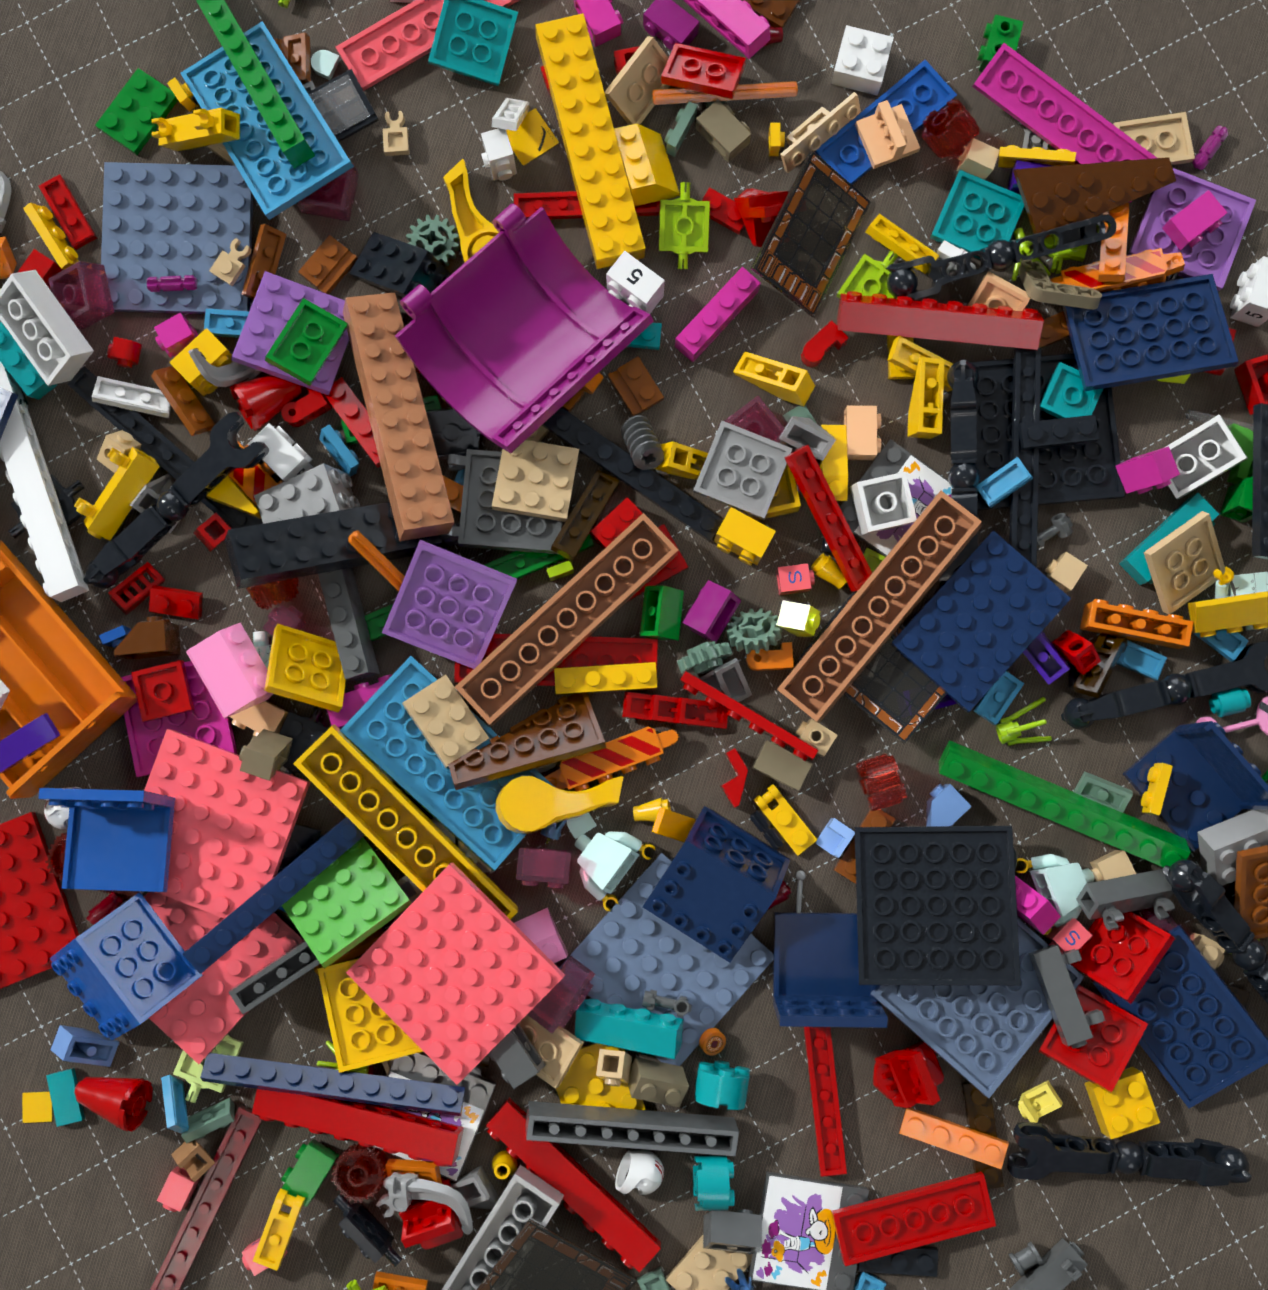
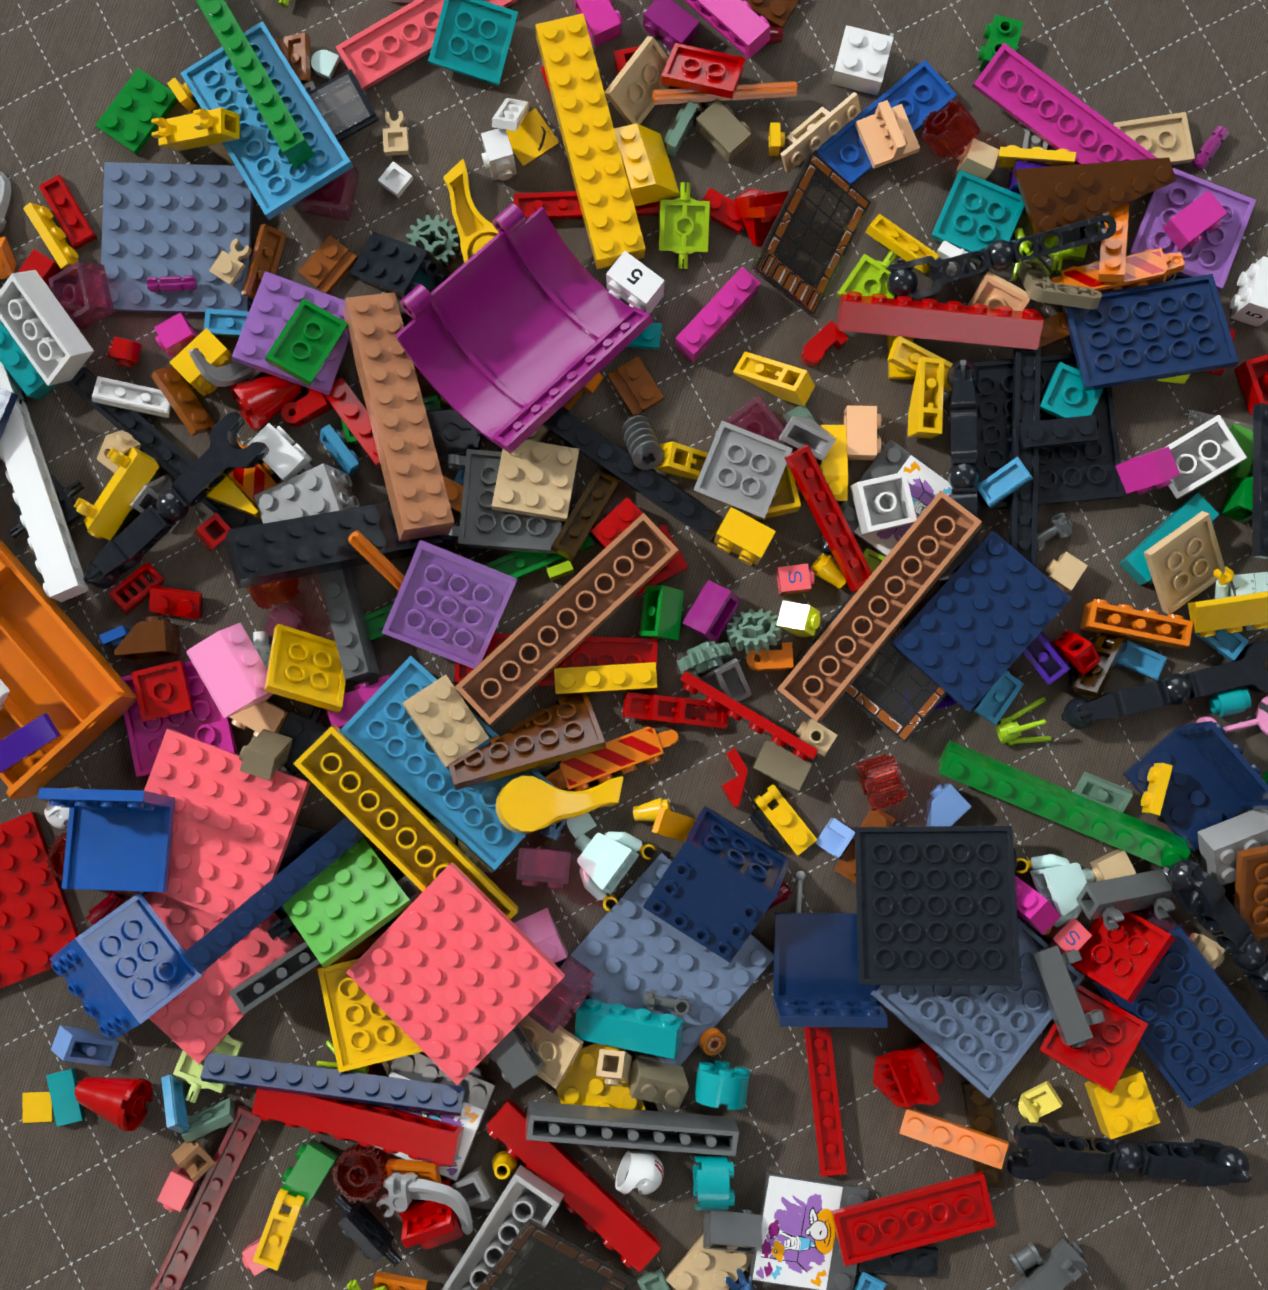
(281, 929): none -> black plate
(395, 179): none -> white plate

